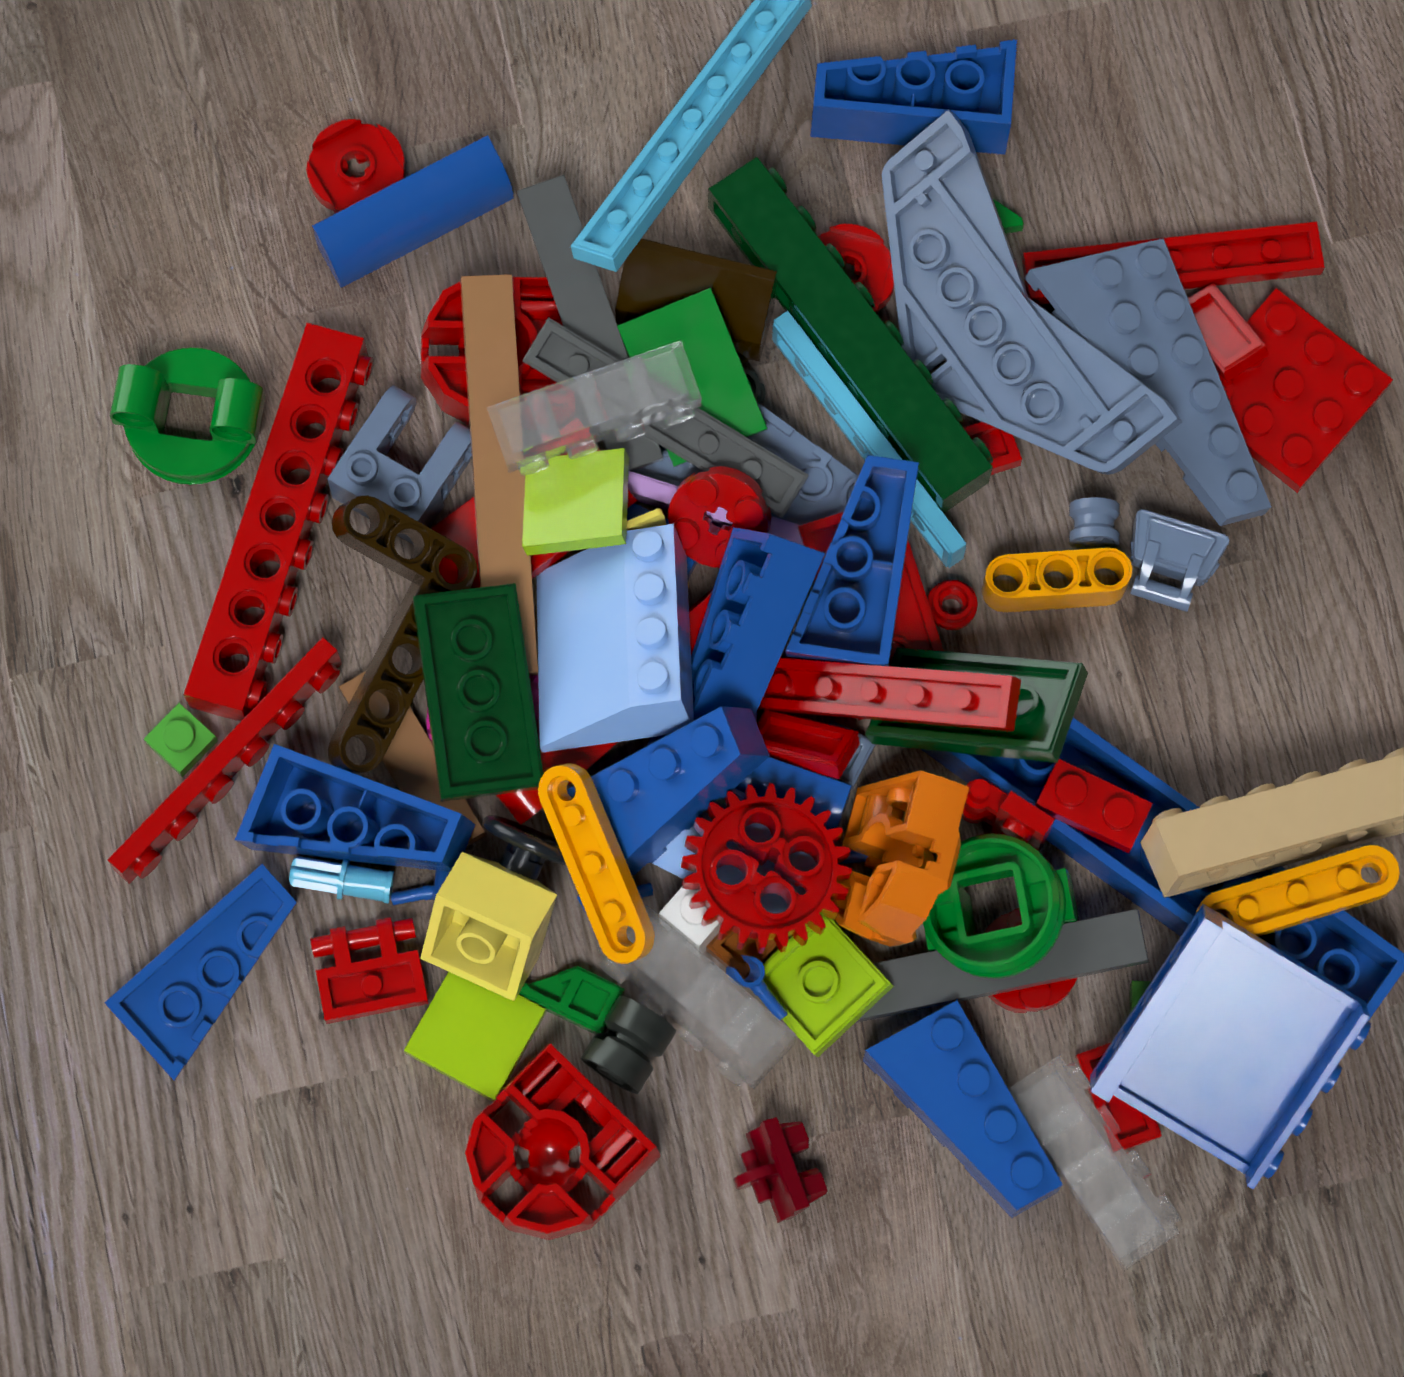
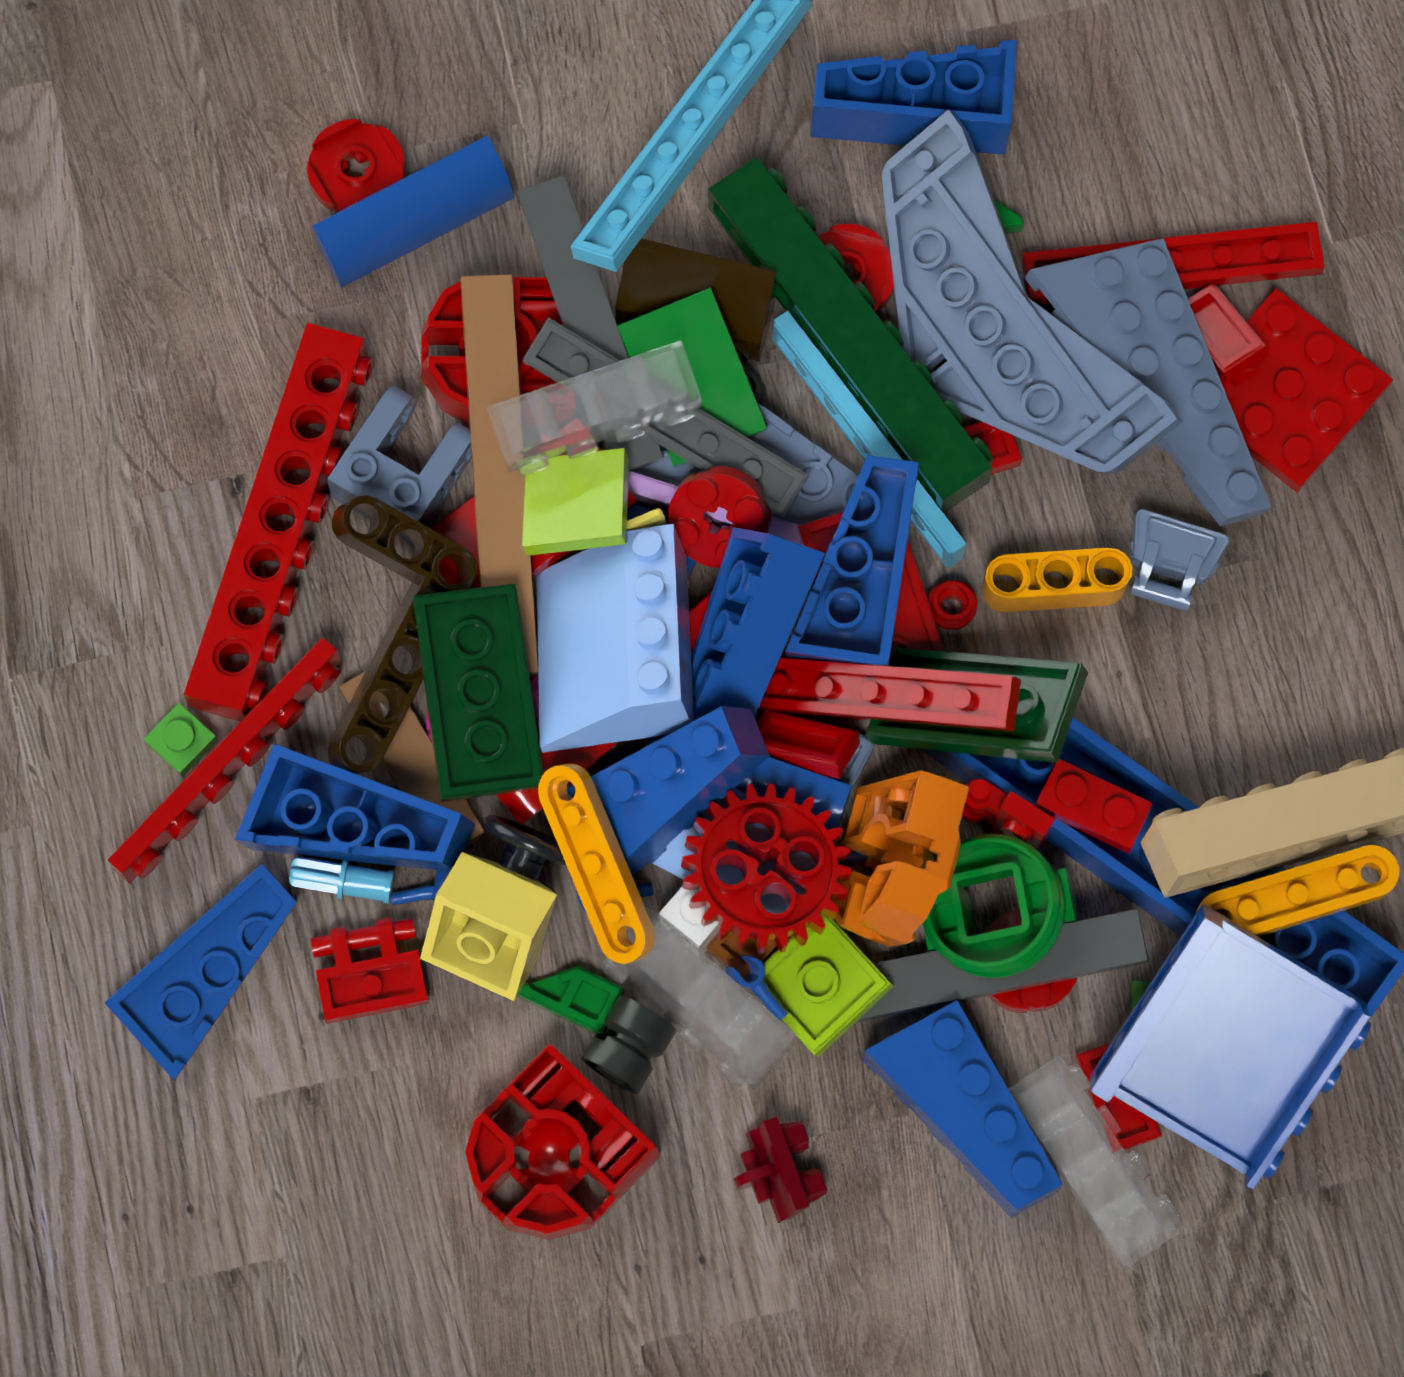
(142, 409): green piece -> none
(474, 1035): lime tile -> none
(1094, 523): sand blue wheel -> none

